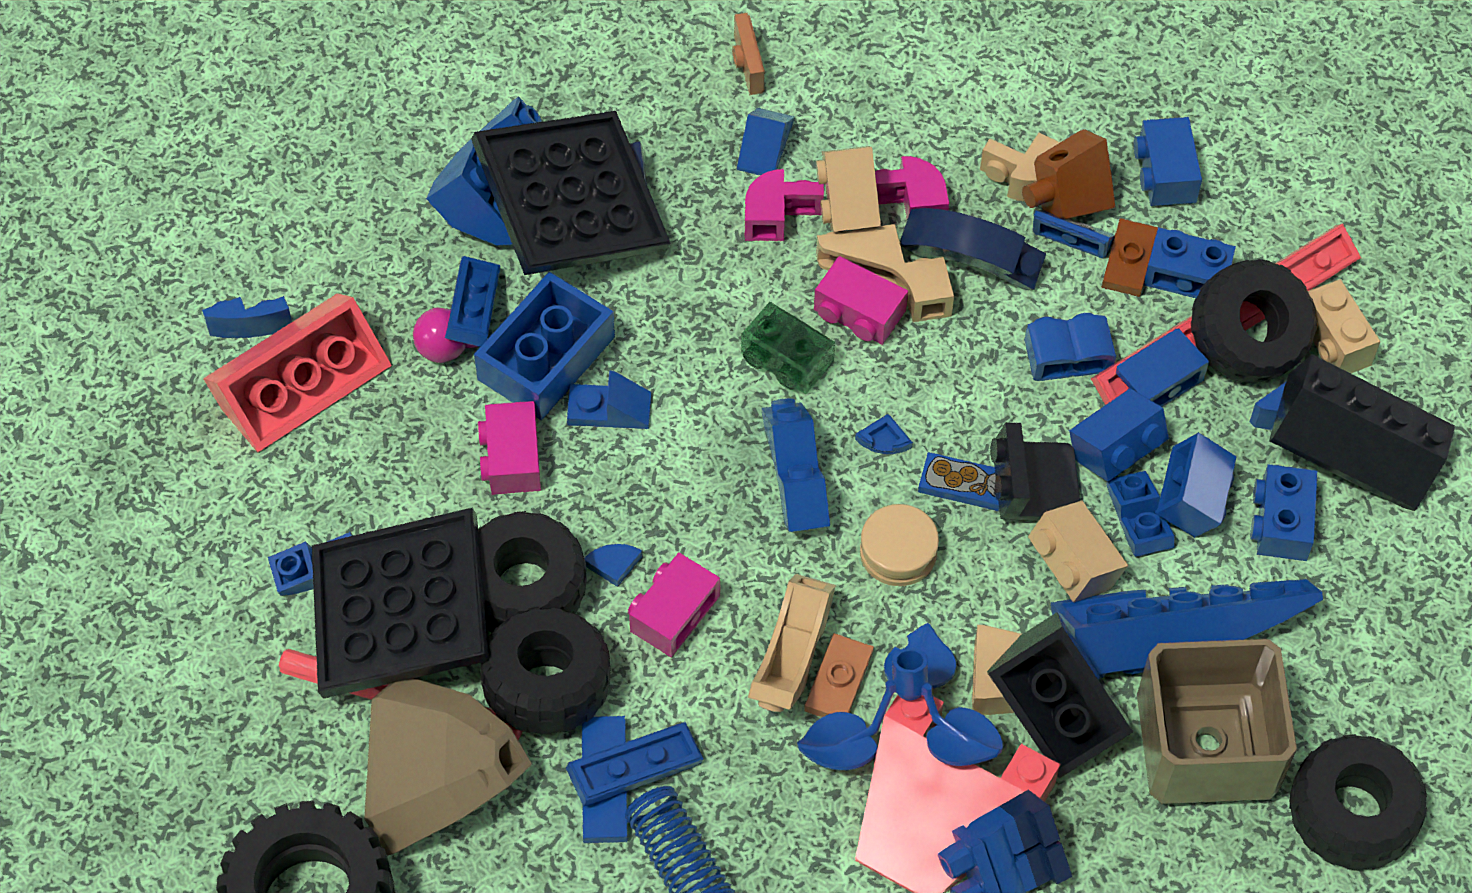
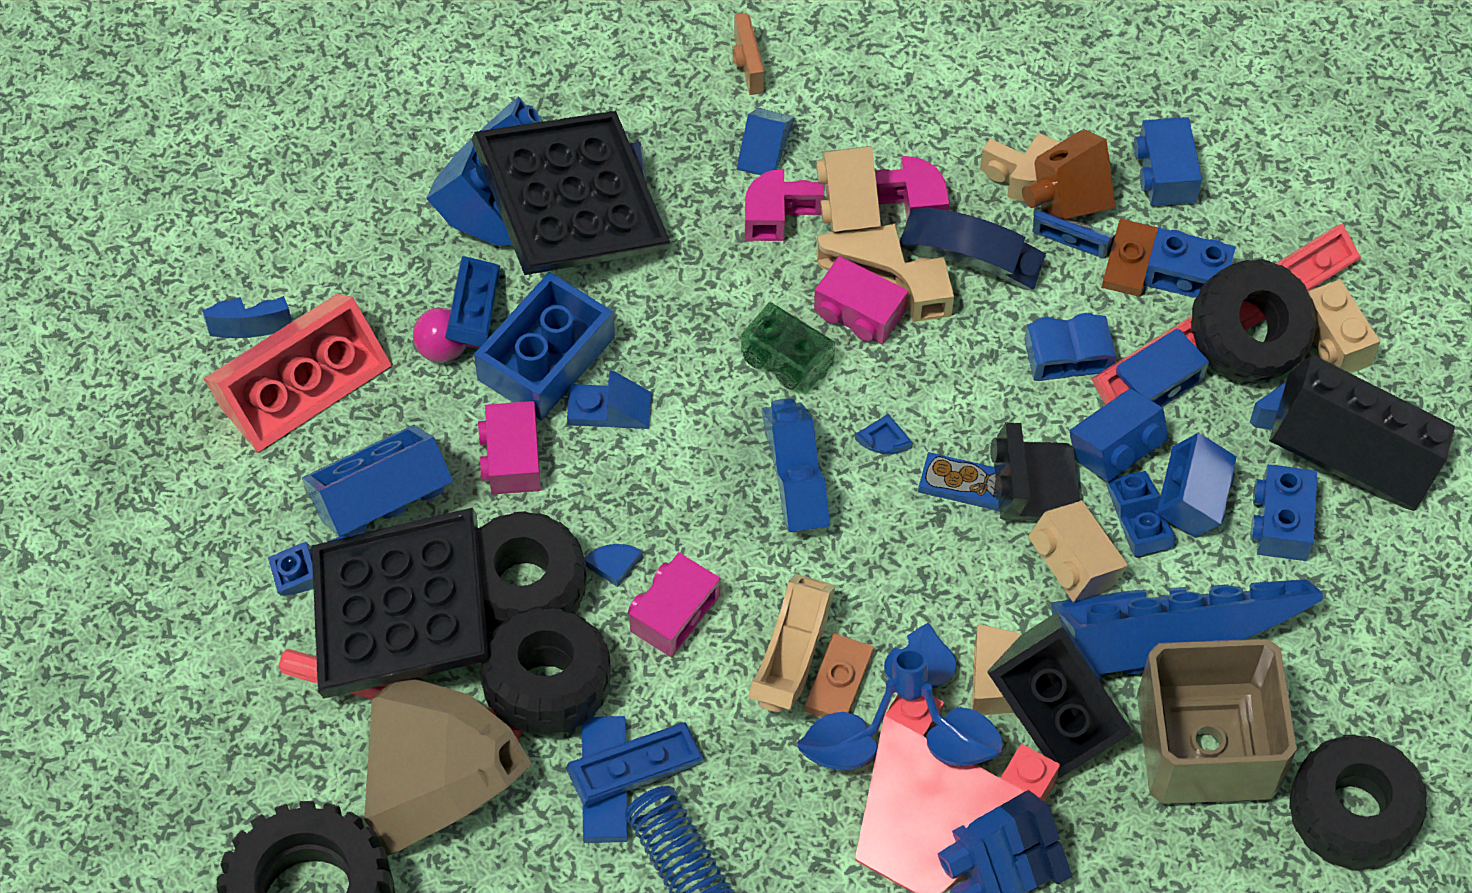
(378, 481): none -> blue brick
(899, 545): tan head -> none

